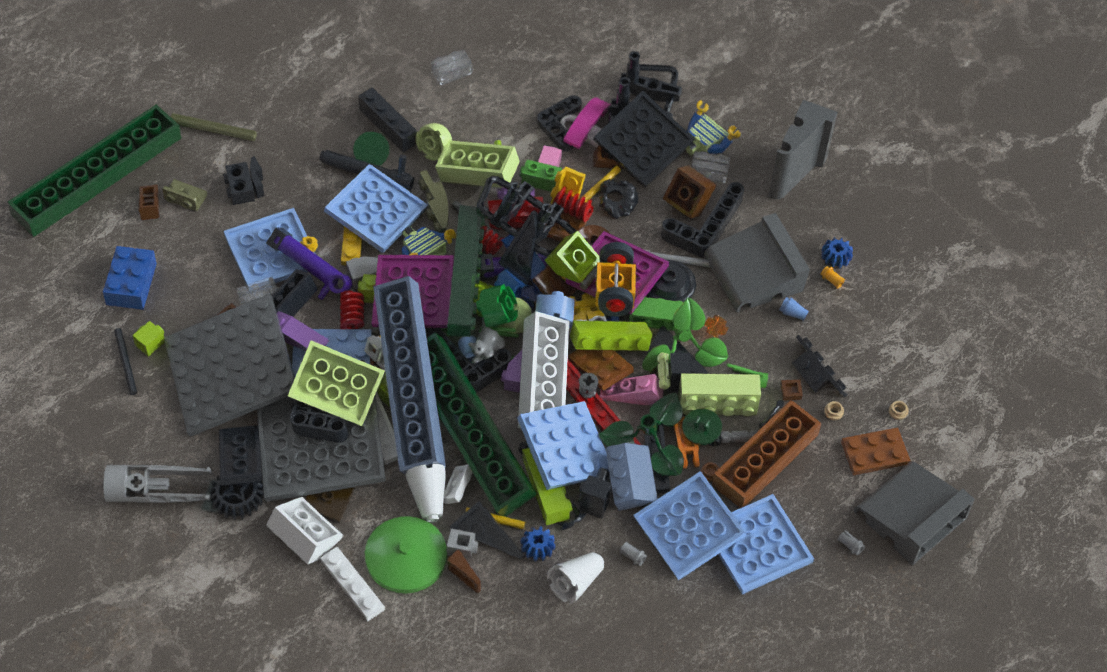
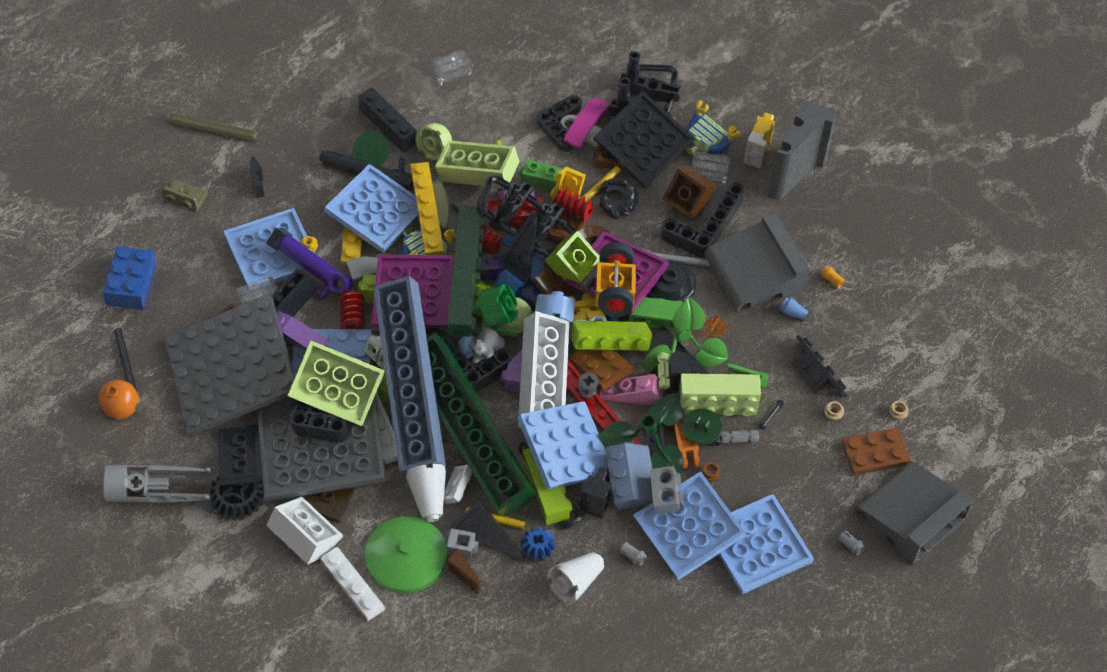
(94, 170): dark green brick -> none
(118, 399): none -> orange cylinder
(149, 203): reddish brown slope -> none
(149, 338): lime brick -> none
(239, 182): black brick -> none
(427, 209): none -> yellow plate
(550, 156): bright pink brick -> none
(663, 490): none -> light grey brick
(759, 140): none -> hips
(766, 454): dark orange brick -> none
(791, 389): reddish brown plate -> none
(837, 253): blue gear -> none

